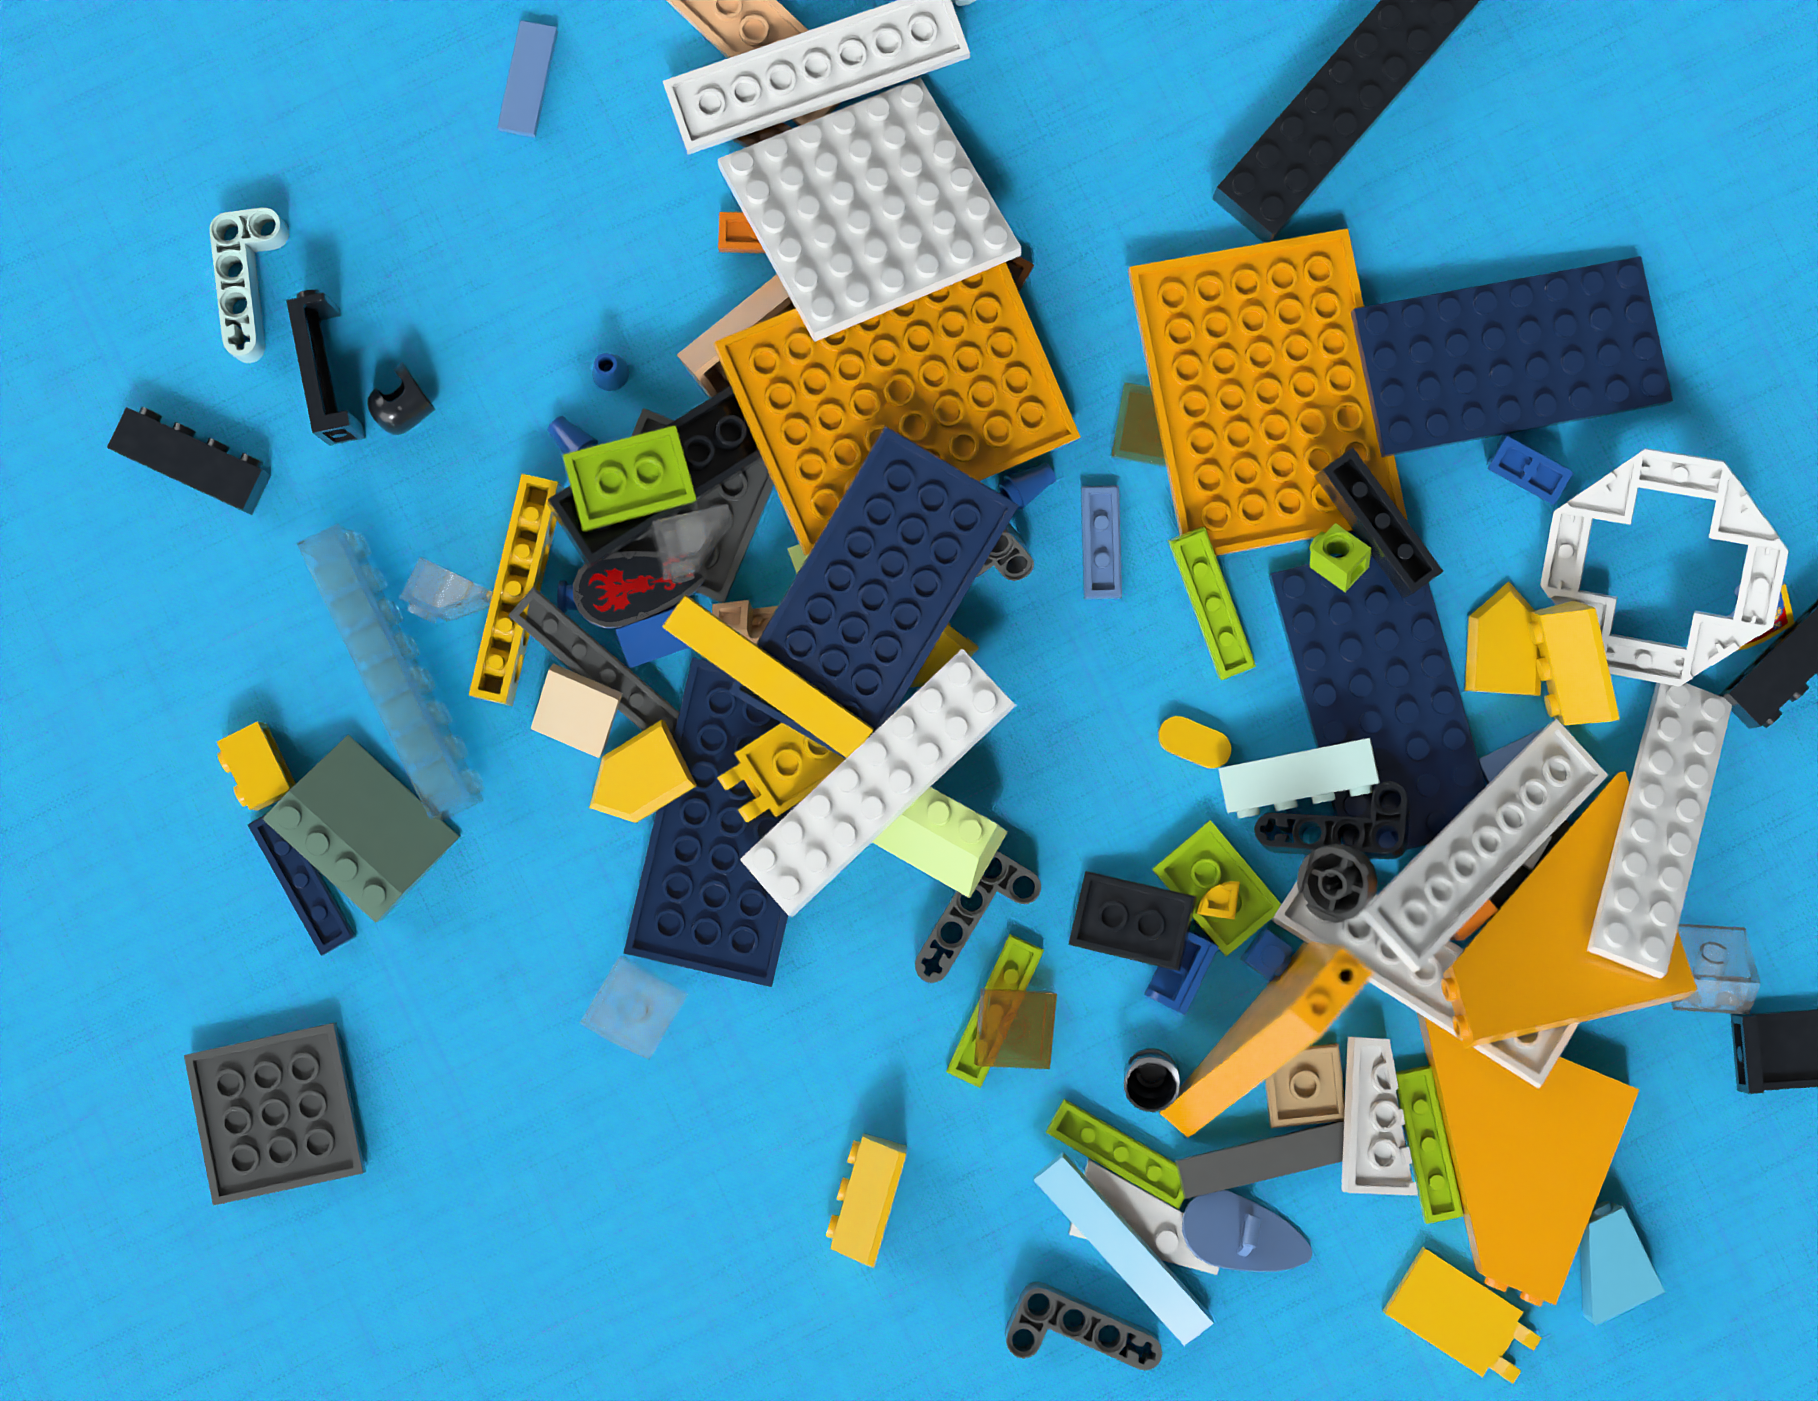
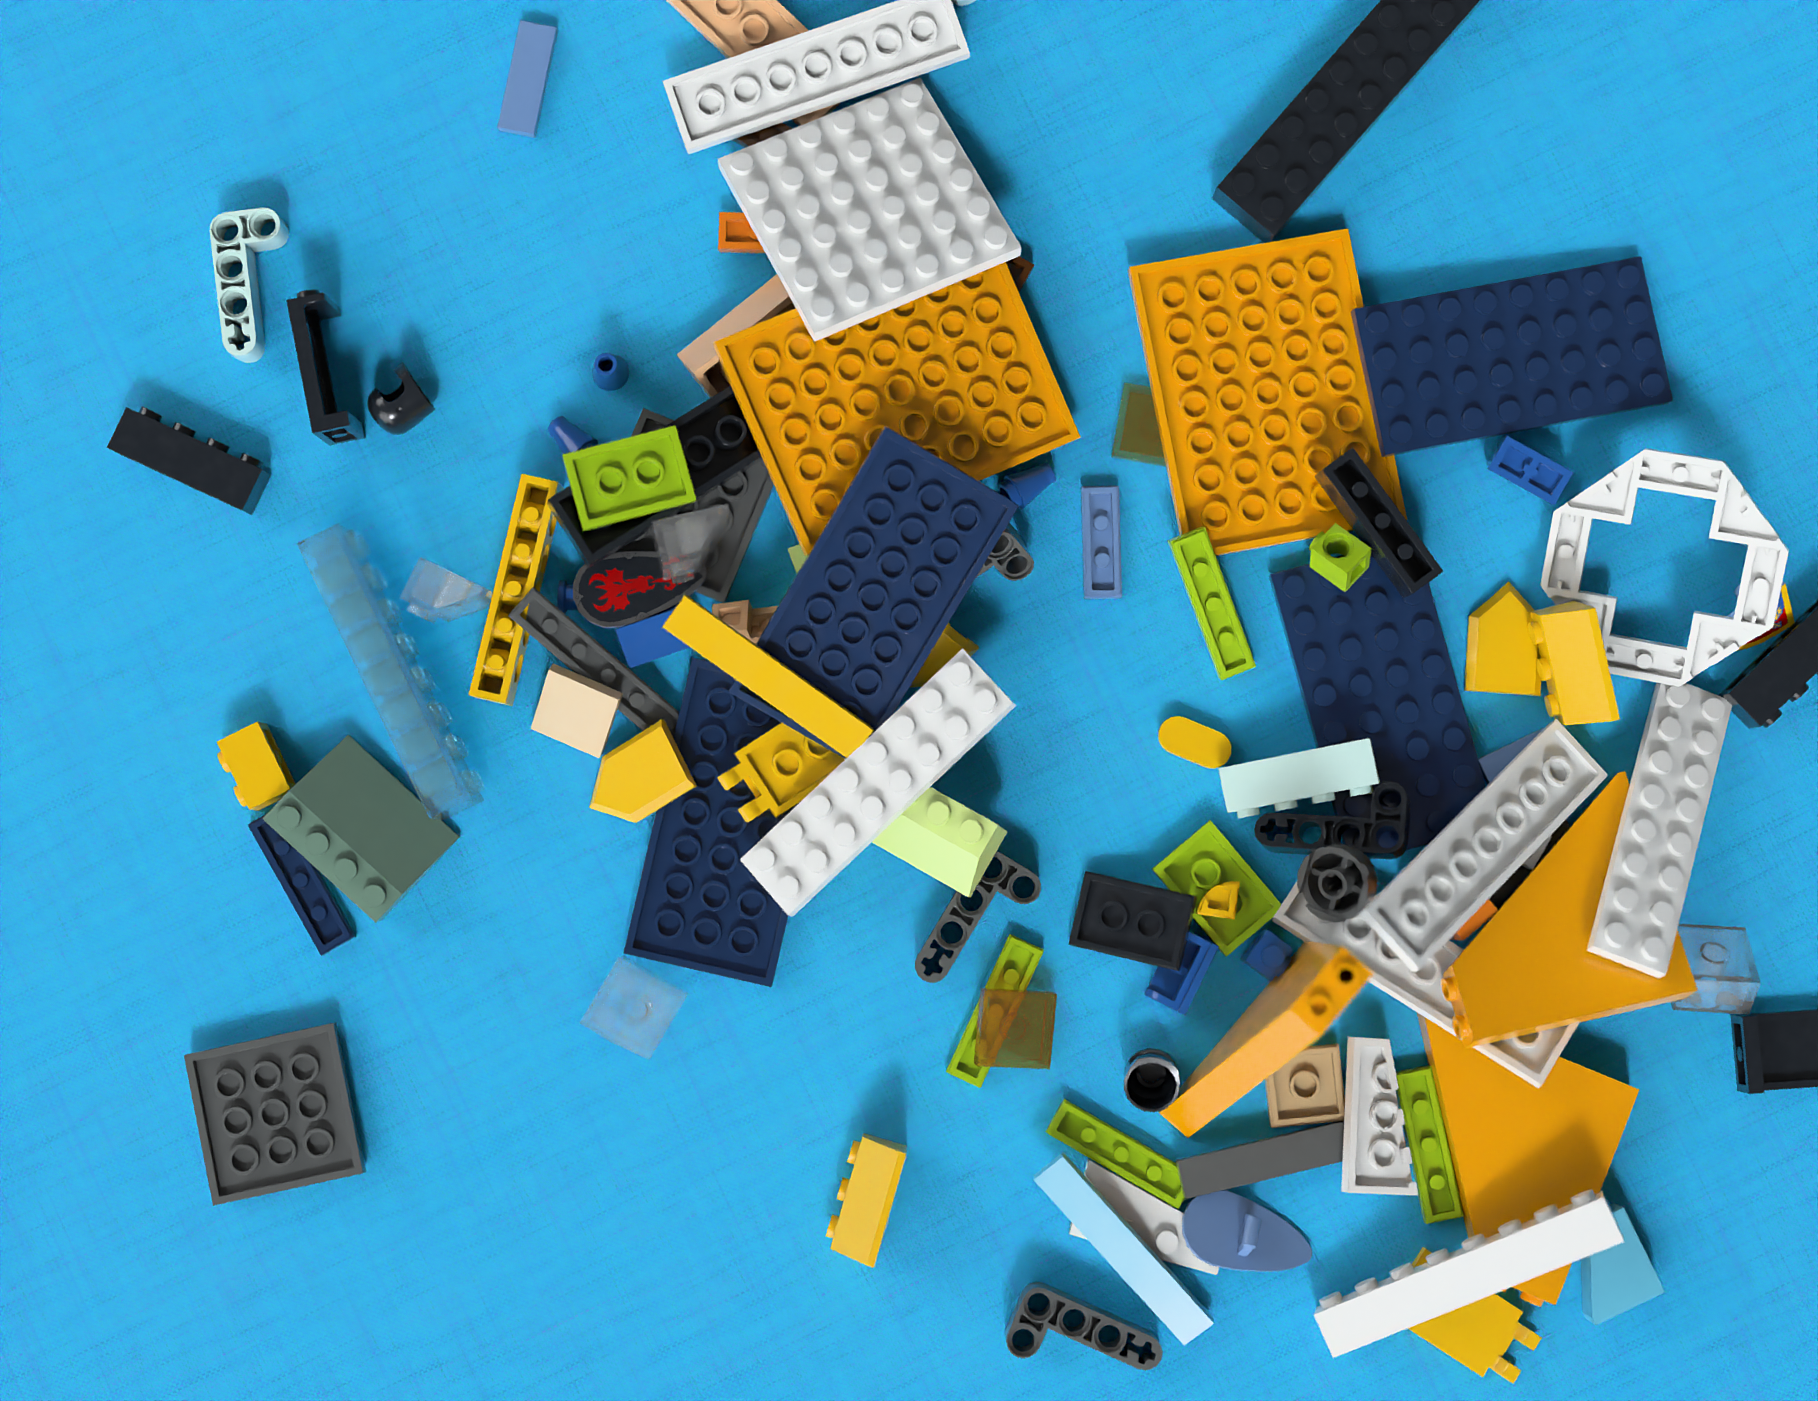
(1468, 1273): none -> white brick

